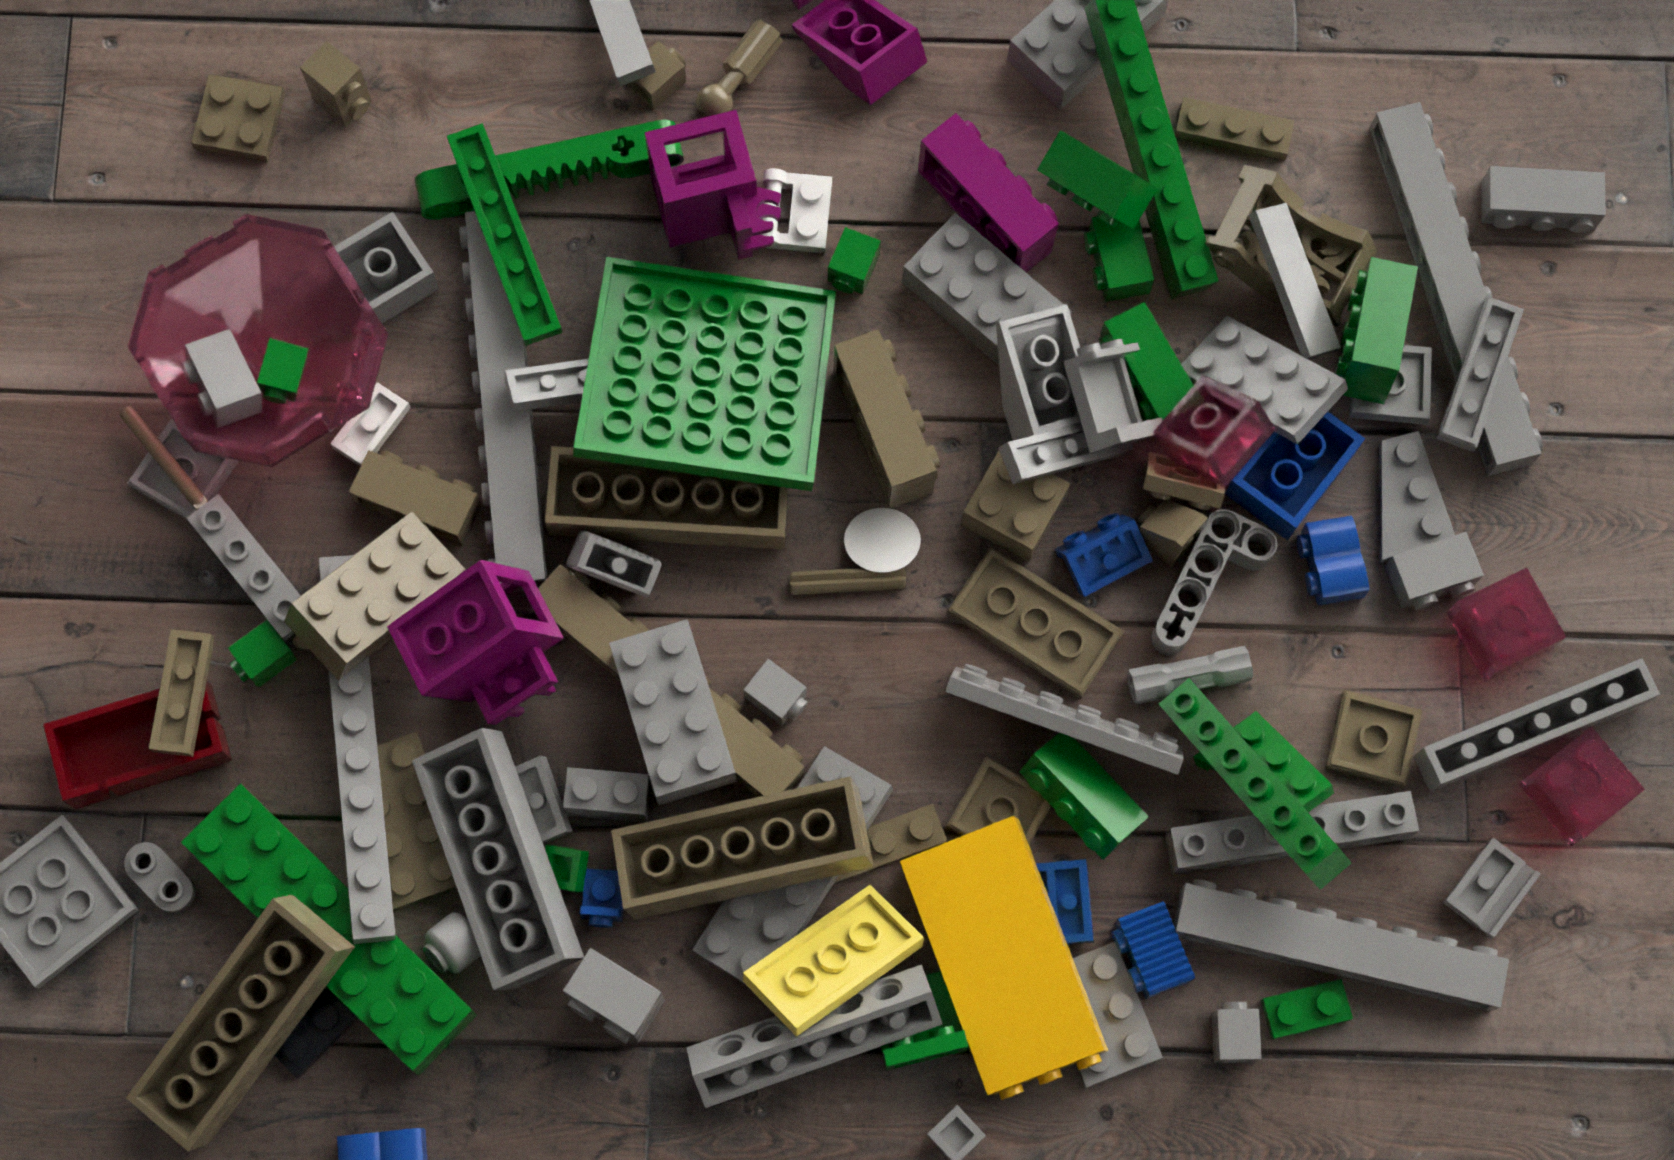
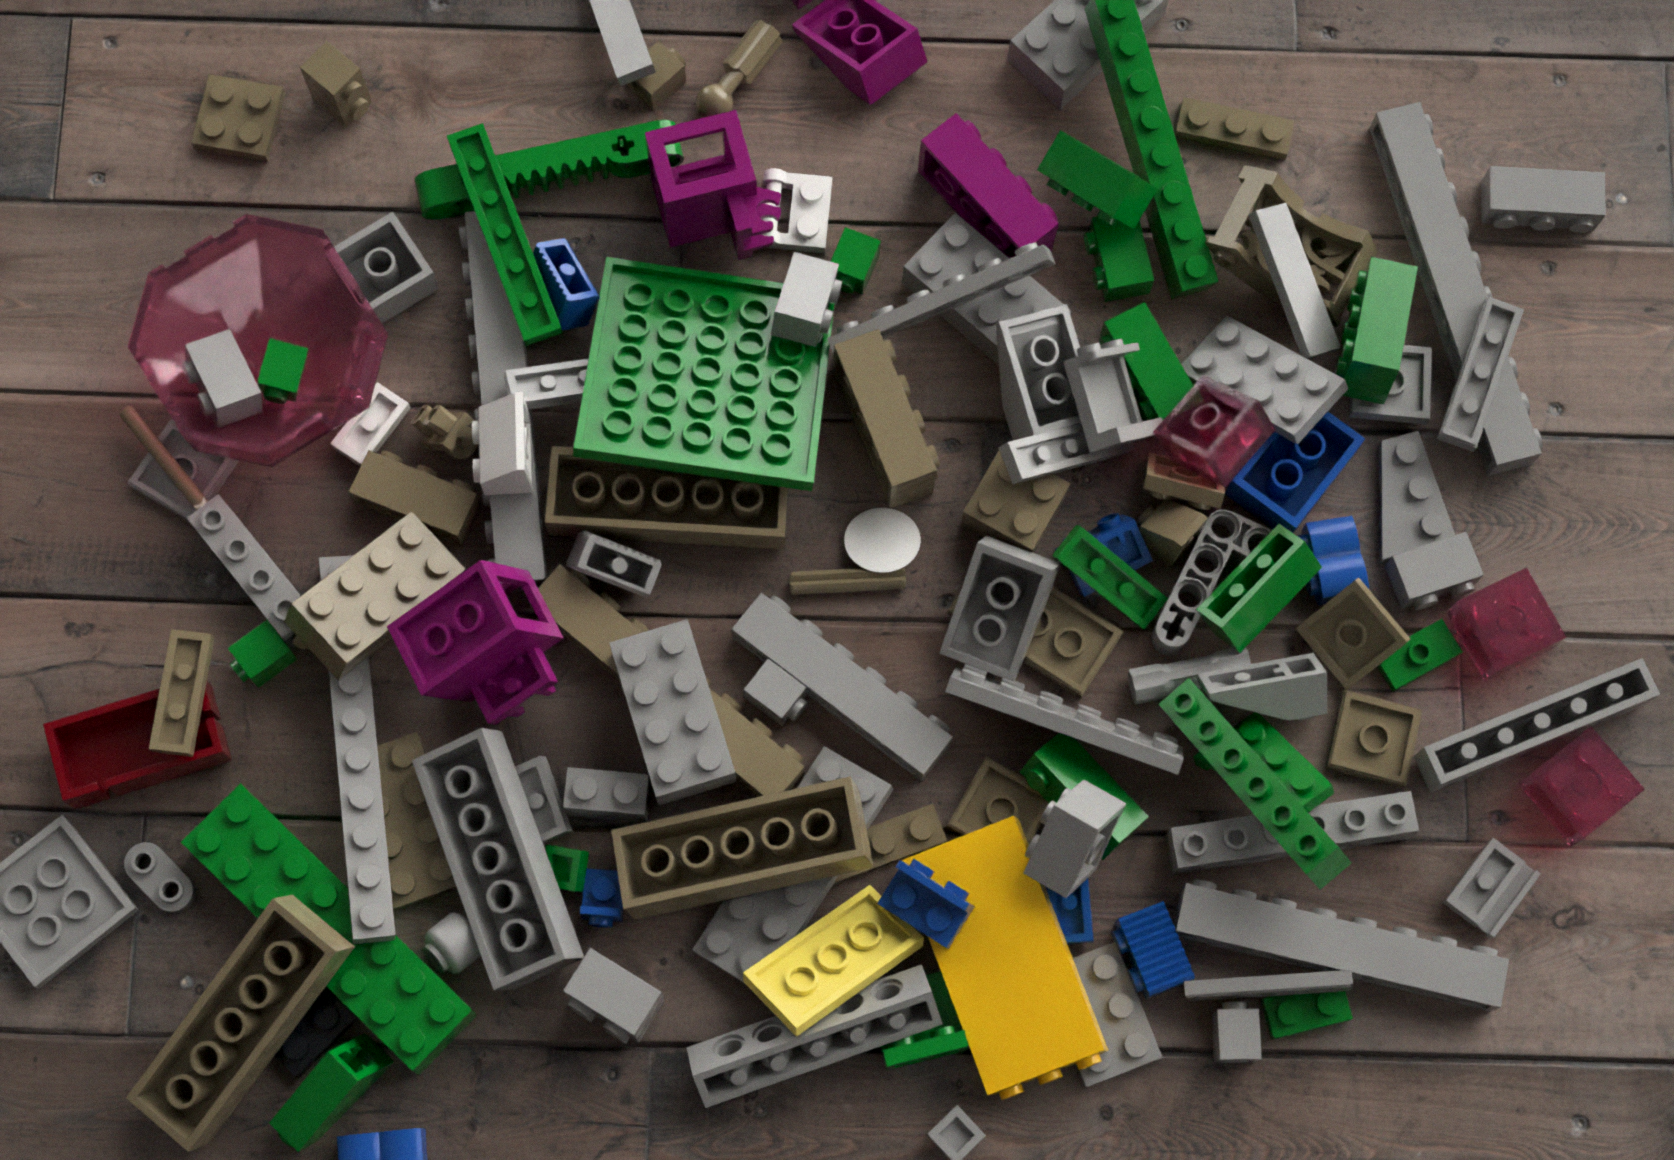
(330, 1091): none -> green slope
(445, 431): none -> dark tan hips
(504, 446): none -> white slope
(566, 283): none -> blue brick
(805, 299): none -> brick
(842, 686): none -> light grey brick
(925, 903): none -> blue bracket
(956, 292): none -> light grey plate
(999, 607): none -> light grey slope
(1073, 837): none -> light grey brick
(1110, 576): none -> green plate
(1259, 588): none -> green brick
(1268, 985): none -> light grey tile
(1277, 688): none -> light grey slope
(1352, 633): none -> dark tan plate
(1420, 655): none -> green plate

